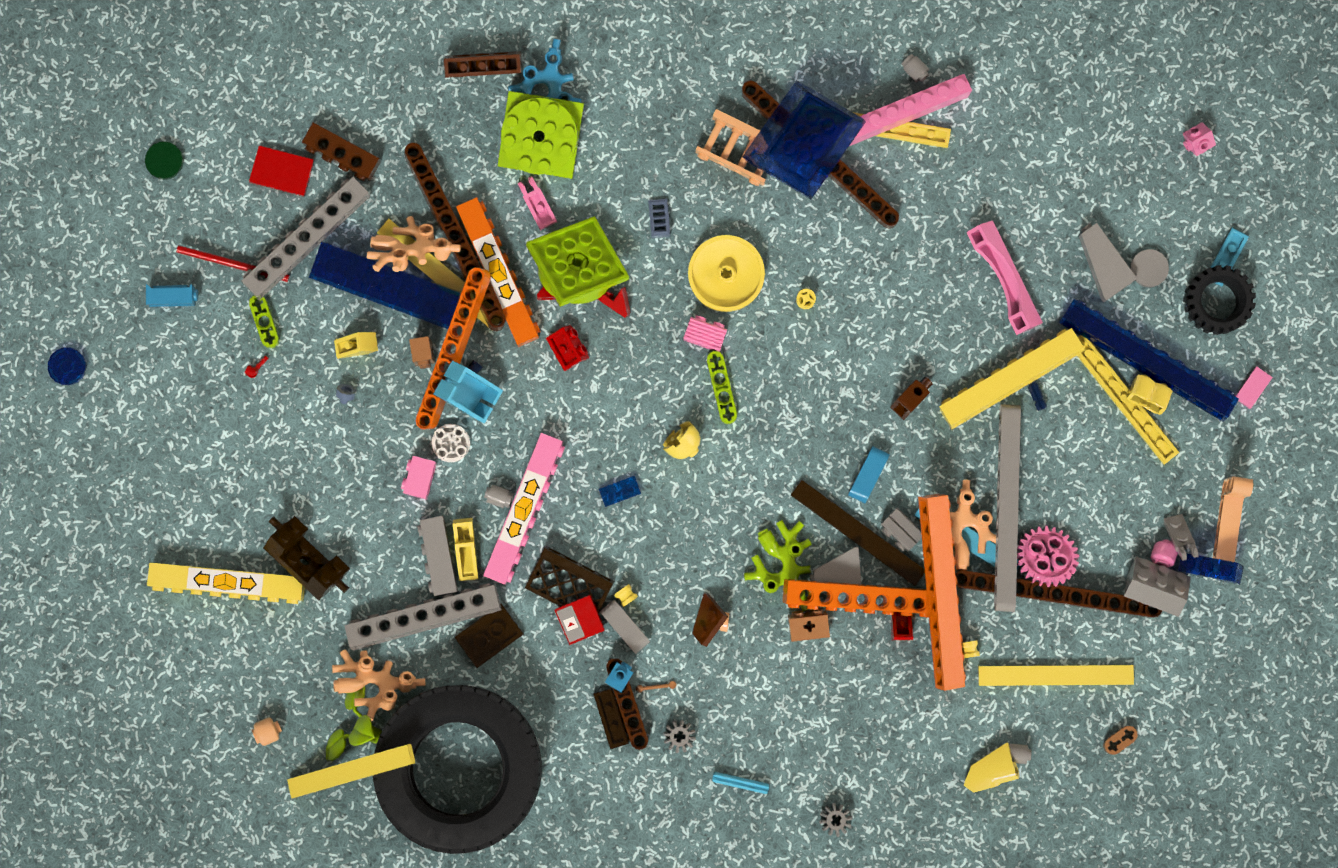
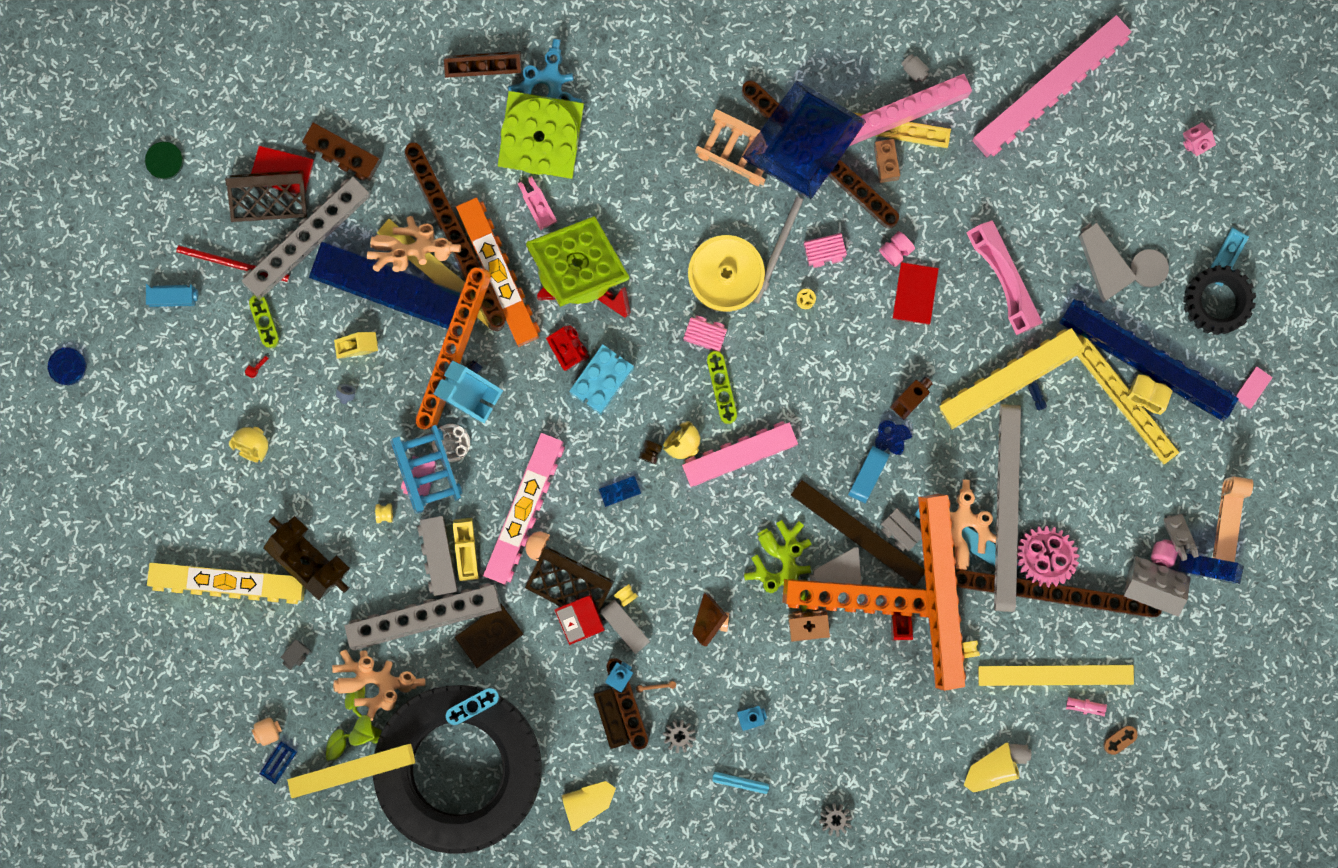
(250, 443): none -> light yellow cylinder
(266, 179): none -> dark brown fence
(271, 759): none -> clear blue tile
(295, 655): none -> dark grey brick
(384, 513): none -> light yellow wheel
(412, 483): none -> dark azure fence
(422, 352): medium nougat brick -> none
(470, 714): none -> medium azure beam
(498, 496): light grey brick -> none
(536, 544): none -> light nougat hair
(587, 803): none -> light yellow panel
(601, 379): none -> medium azure piece
(648, 456): none -> dark brown wheel
(659, 233): sand blue slope -> none
(740, 454): none -> bright pink brick
(751, 718): none -> dark azure brick
(779, 246): none -> light grey bar
(825, 250): none -> bright pink brick
(886, 161): none -> medium nougat brick
(894, 439): none -> clear blue plate
(896, 249): none -> bright pink wheel
(915, 293): none -> red tile
(1052, 86): none -> bright pink brick
(1086, 706): none -> bright pink pin

